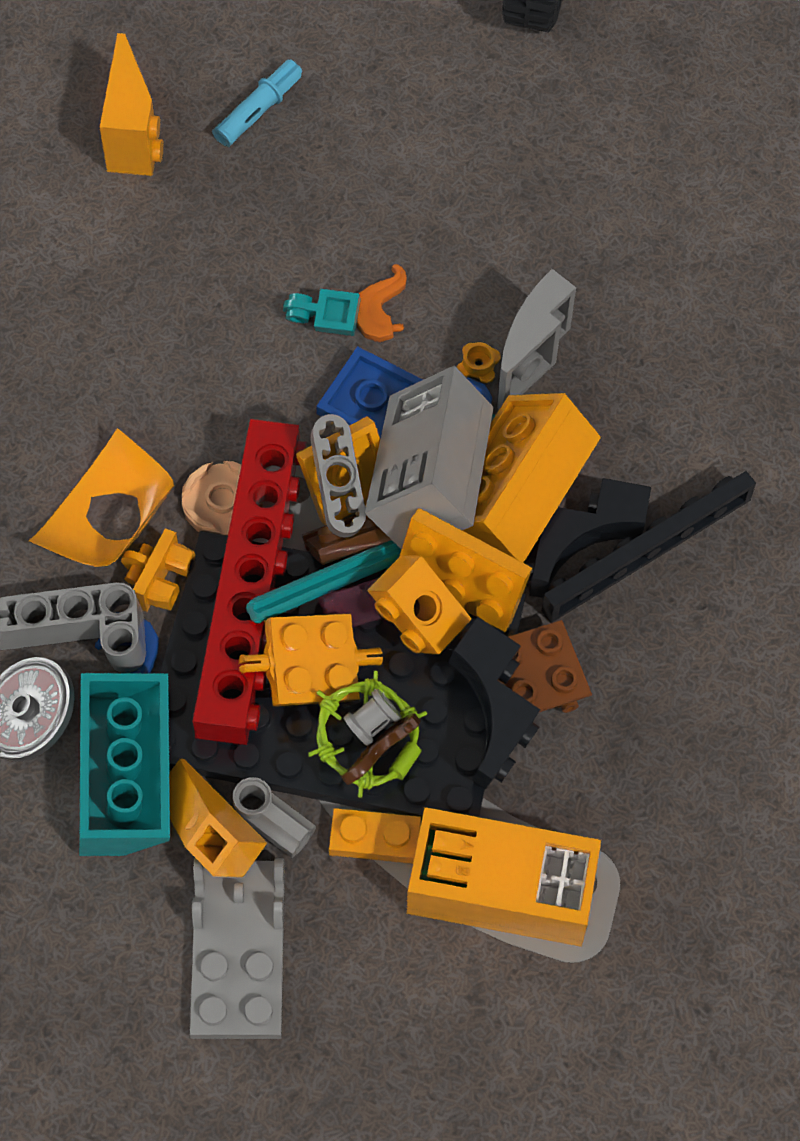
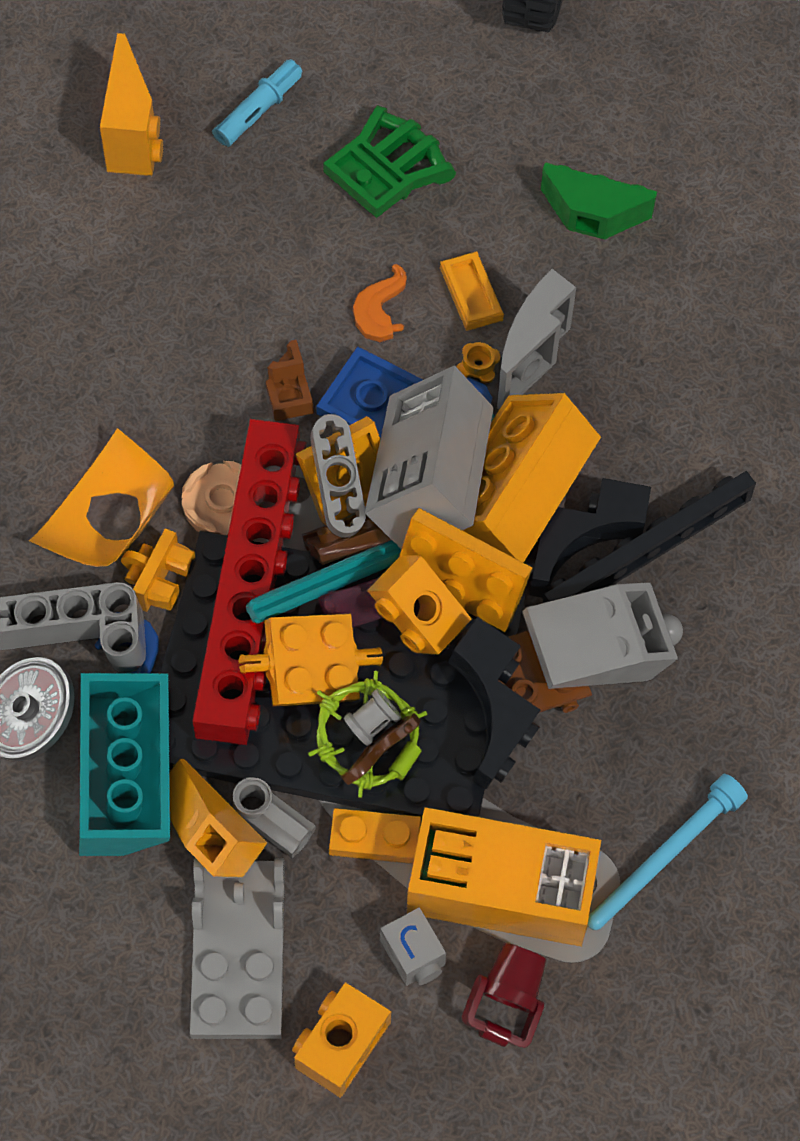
(288, 385): none -> dark orange slope
(333, 313): teal plate -> none
(333, 1065): none -> light orange brick
(374, 179): none -> green plate
(413, 948): none -> light grey brick
(471, 291): none -> light orange tile
(515, 983): none -> dark red piece
(595, 202): none -> green slope
(603, 636): none -> light grey slope
(724, 796): none -> medium azure piece

